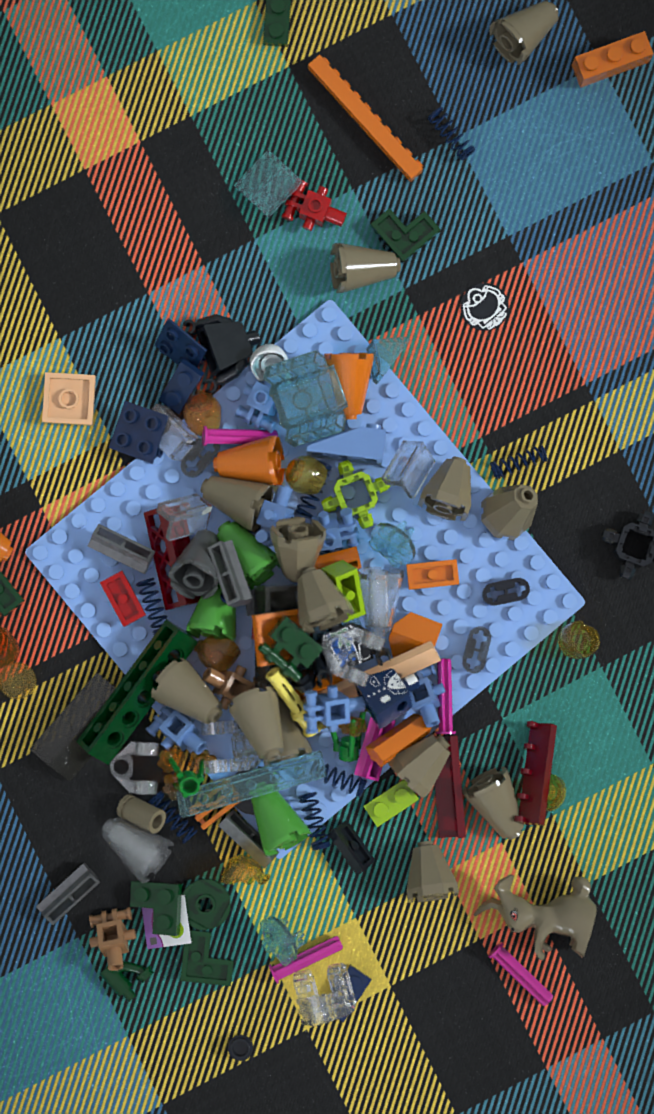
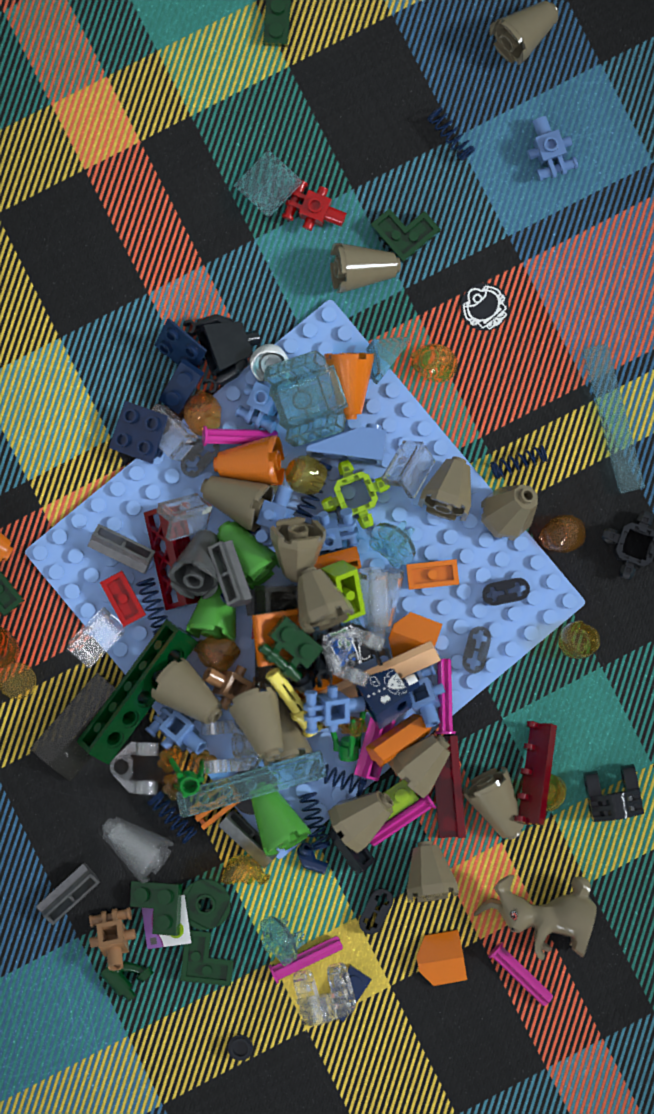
(69, 399): light nougat plate -> none
(96, 637): none -> clear panel
(141, 813): dark tan piece -> none
(309, 861): none -> dark blue arm
(361, 818): none -> dark tan cone
(365, 118): orange piece -> none
(381, 913): none -> black beam
(403, 818): none -> dark pink axle
(434, 362): none -> clear yellow hair
(442, 958): none -> orange slope
(549, 148): none -> medium blue piece
(563, 534): none -> clear orange hair
(612, 59): orange brick -> none
(613, 418): none -> clear light blue tile
(614, 805): none -> black piece

